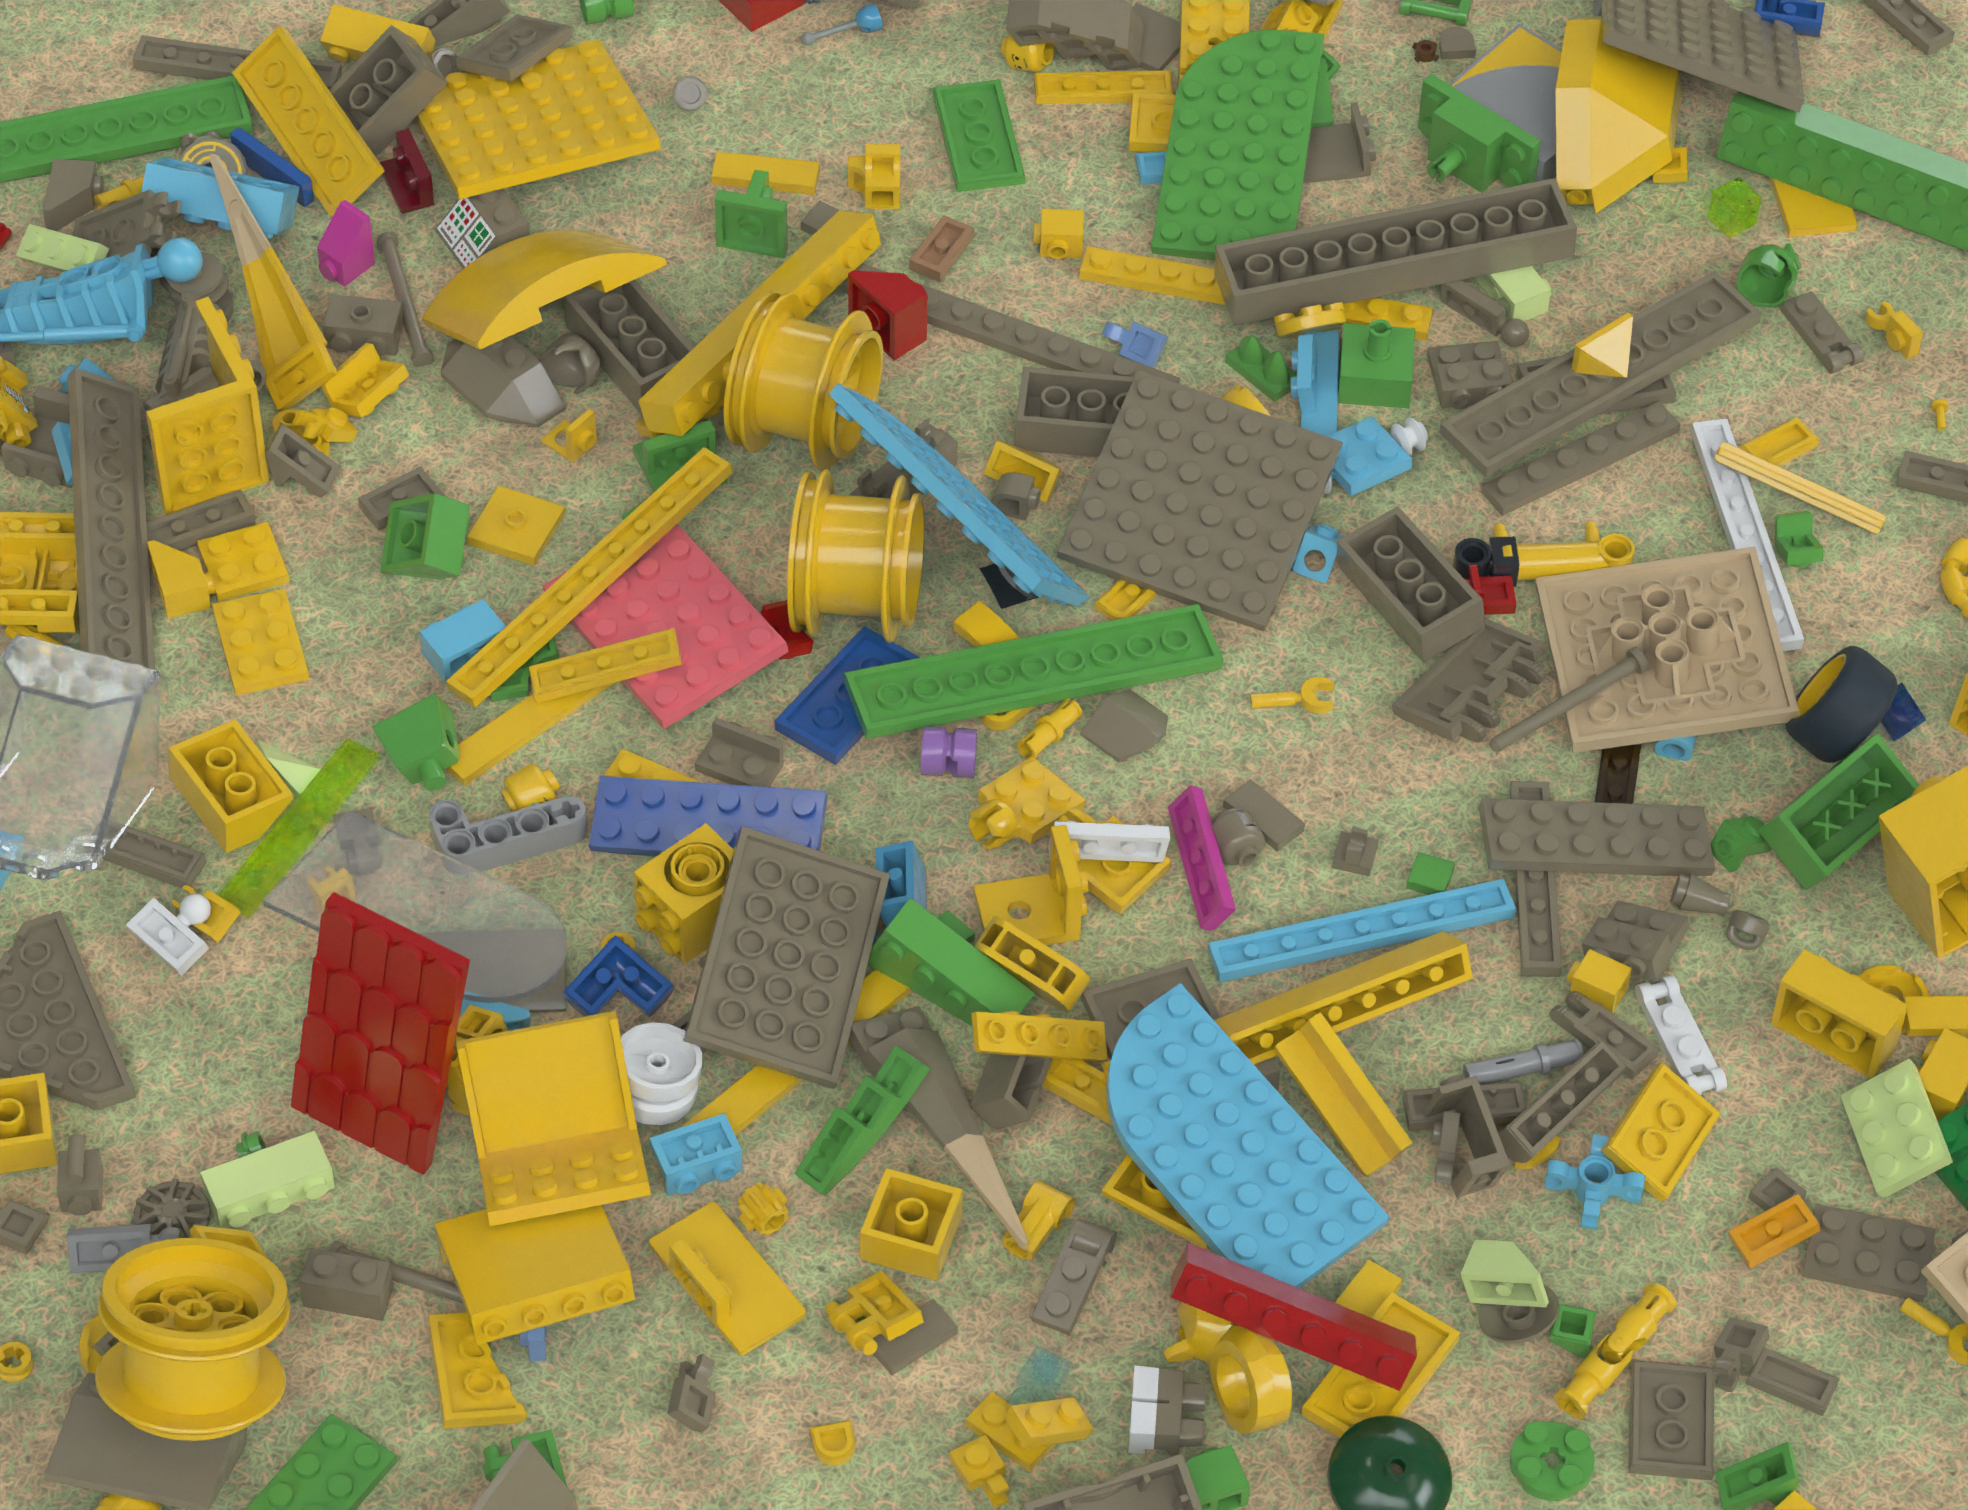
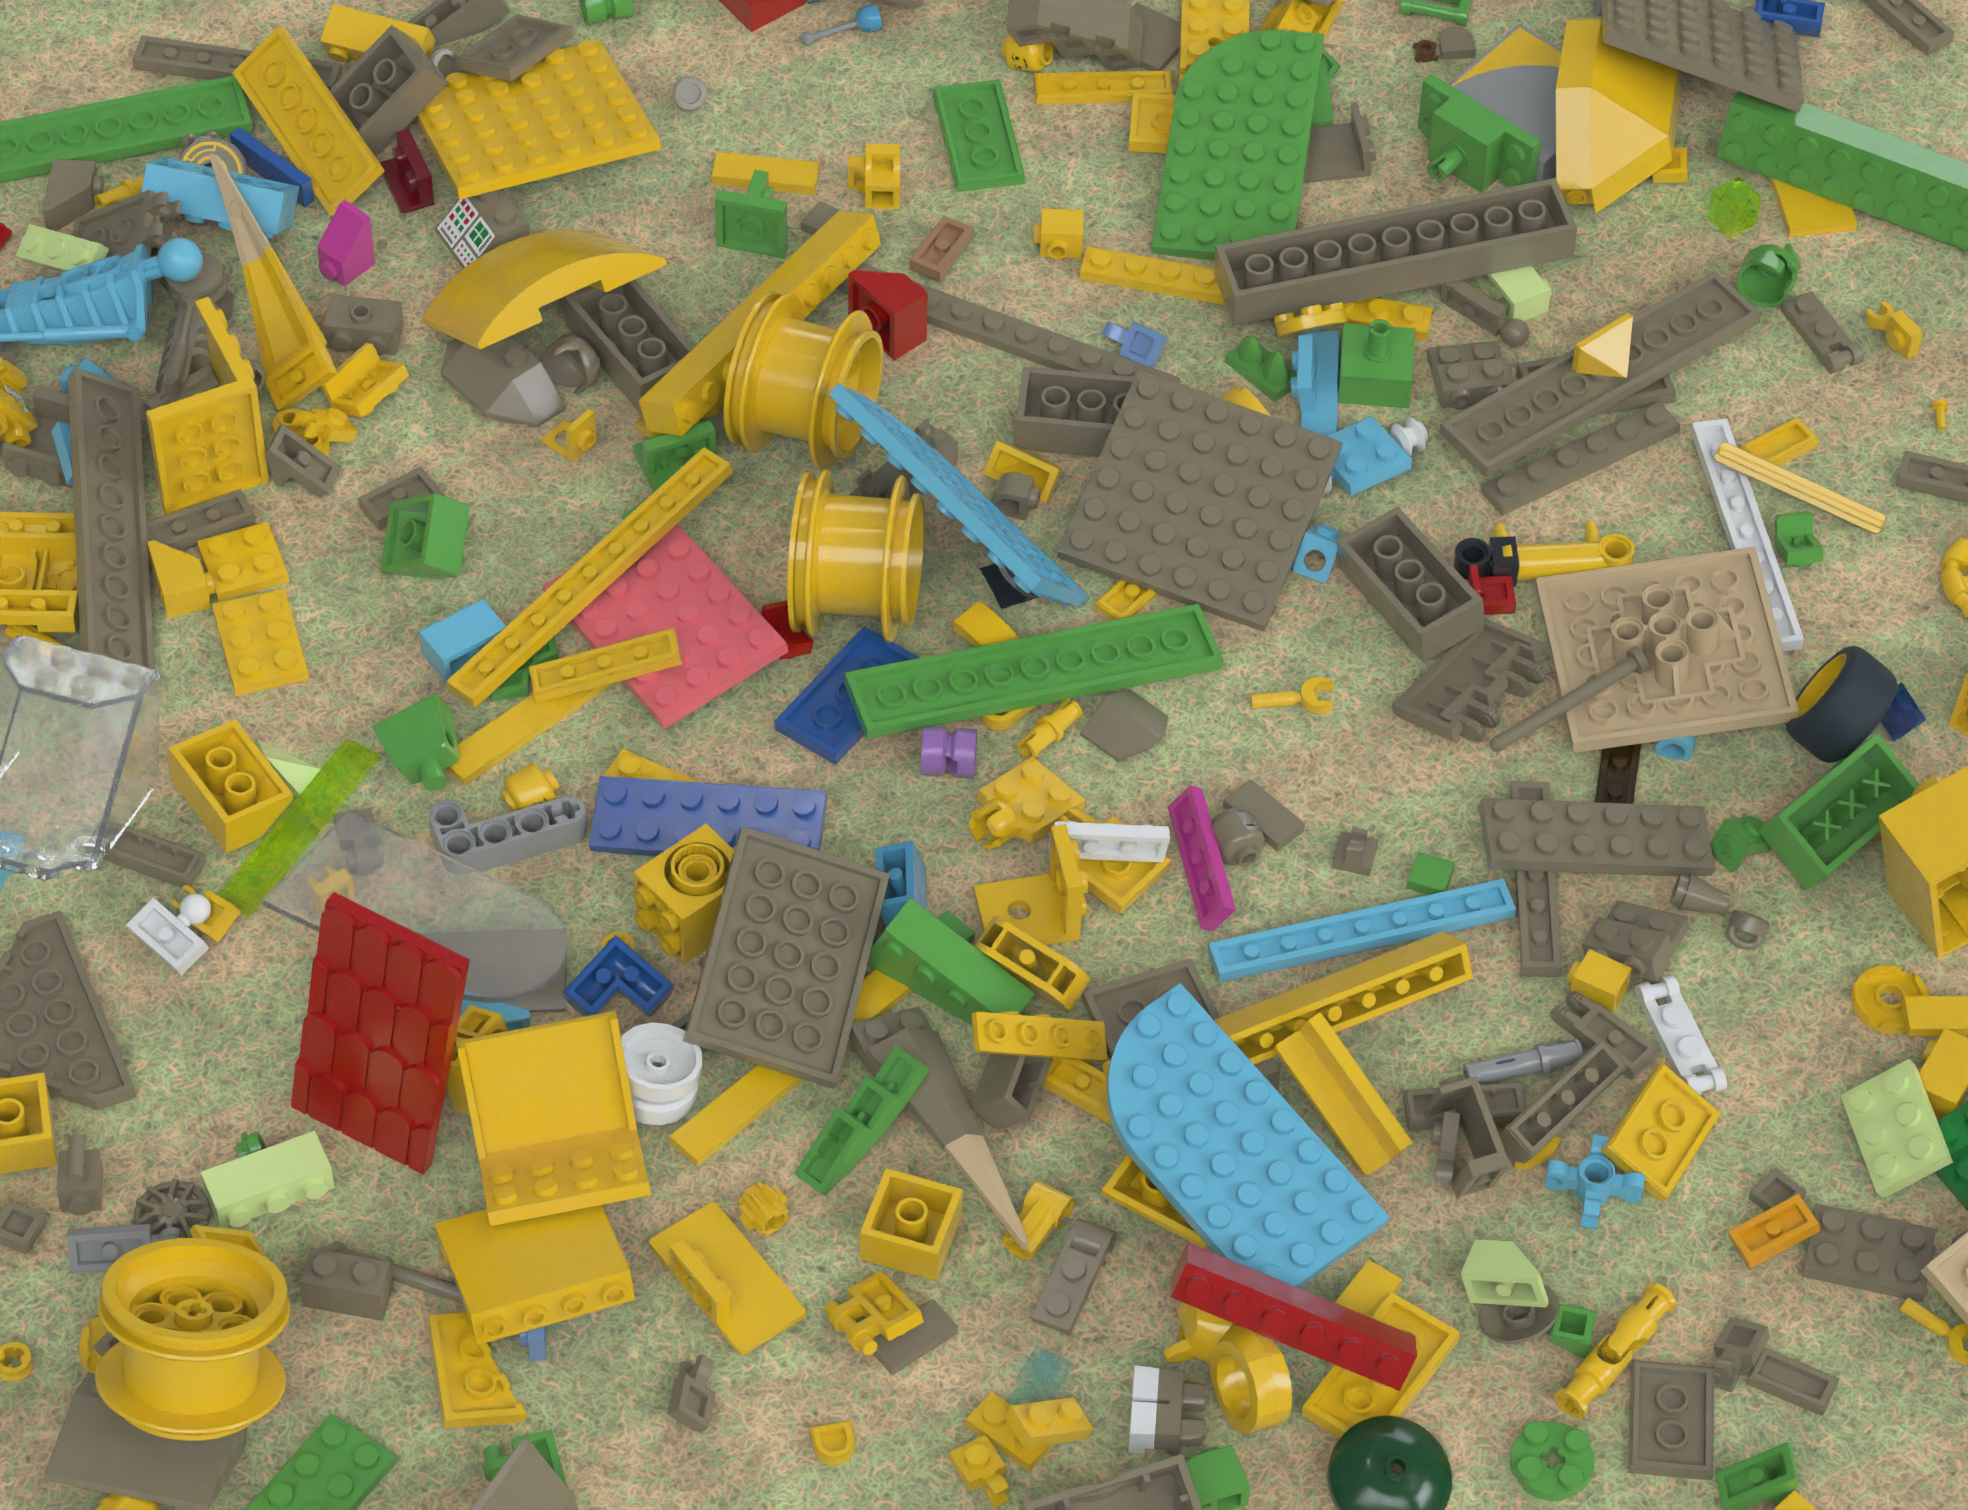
(388, 244): dark tan bar -> none
(516, 525): yellow plate -> none
(697, 1154): medium azure bracket -> none
(740, 756): dark tan bracket -> none
(1150, 167): medium azure tile -> none
(1839, 1014): yellow brick -> none

